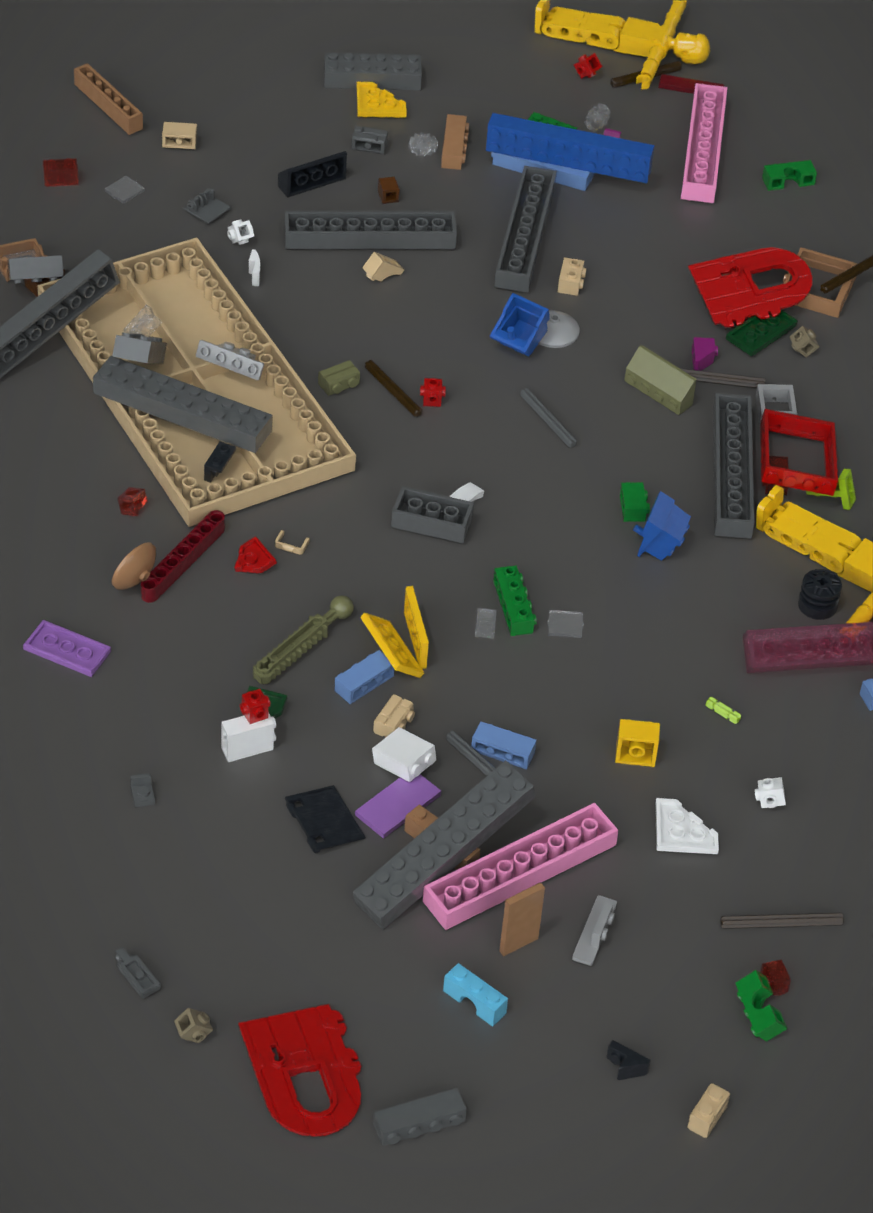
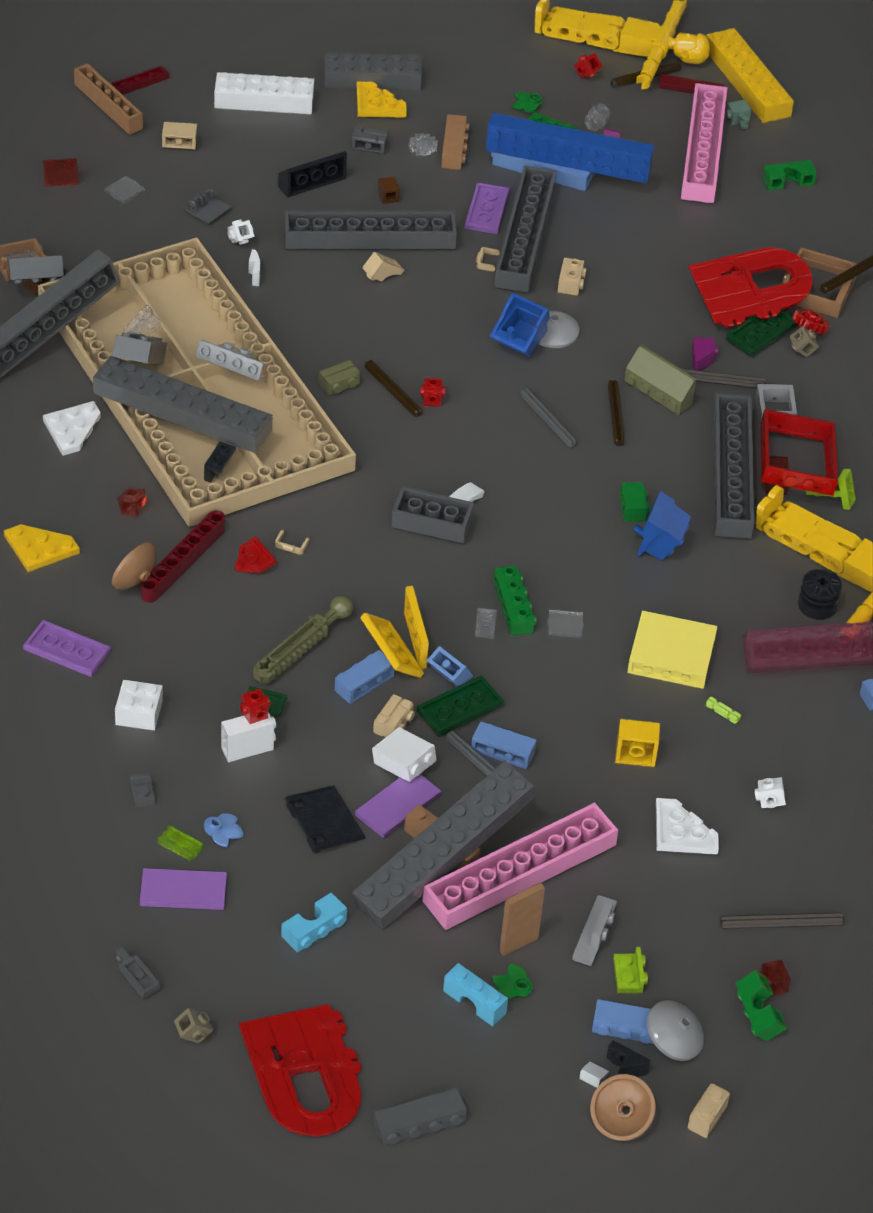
(39, 546): none -> yellow plate
(72, 426): none -> white plate
(138, 705): none -> white brick
(141, 80): none -> dark red tile
(182, 840): none -> clear neon green tile
(183, 889): none -> medium lavender tile
(223, 828): none -> medium blue plate
(264, 93): none -> white brick
(302, 933): none -> medium azure arch
(449, 667): none -> medium blue brick
(460, 705): none -> dark green plate
(484, 250): none -> tan piece
(487, 208): none -> medium lavender tile
(510, 984): none -> green plate
(527, 101): none -> green plate
(593, 1074): none -> white slope
(612, 1098): none -> medium nougat dish
(616, 412): none -> dark brown axle
(621, 1021): none -> medium blue brick
(629, 972): none -> lime bracket
(672, 649): none -> light yellow panel
(675, 1030): none -> light grey dish
(738, 113): none -> sand green brick
(749, 76): none -> yellow brick
(811, 320): none -> red gear

